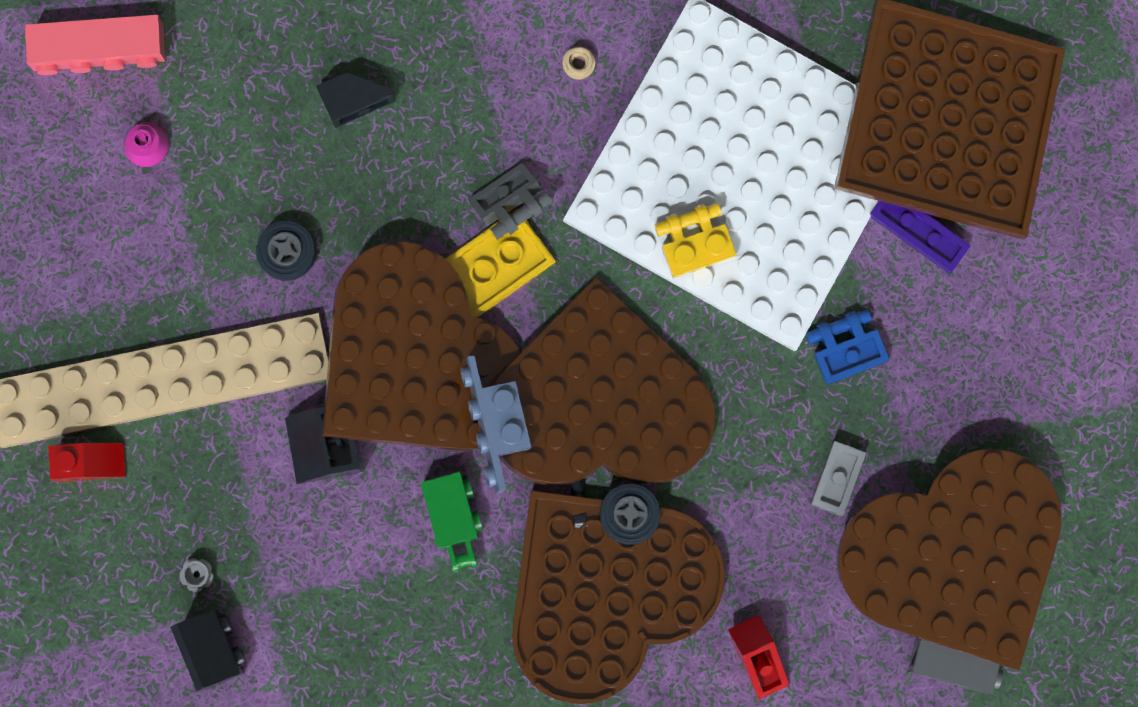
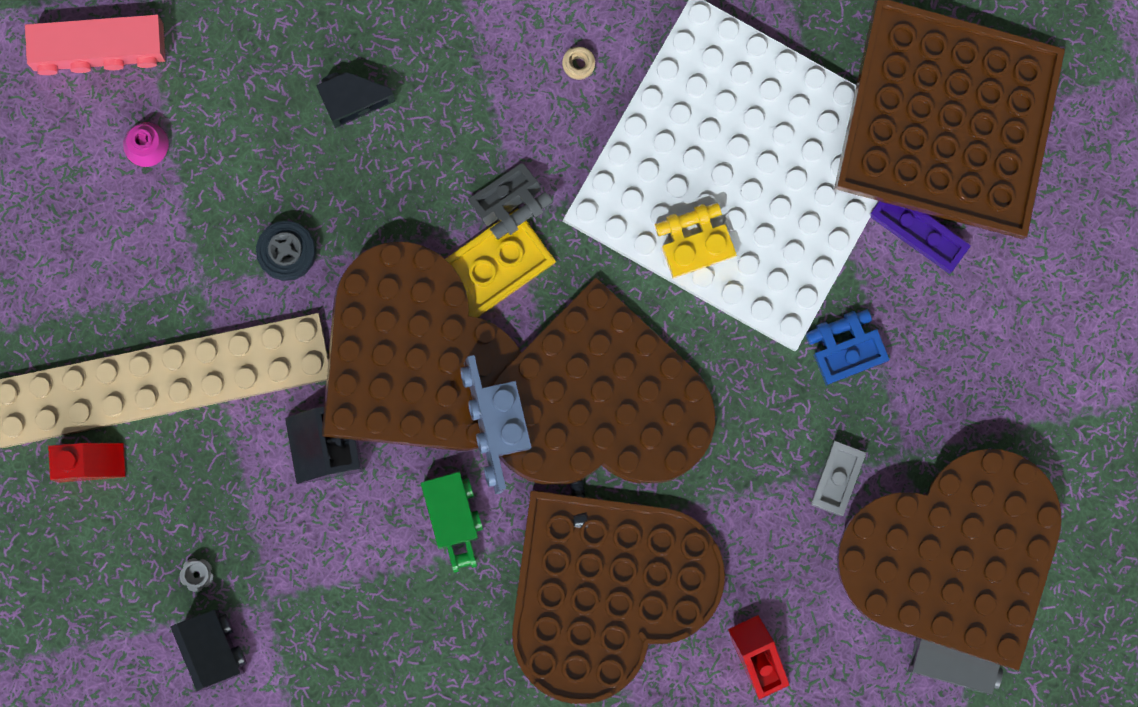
(633, 503): black wheel -> none

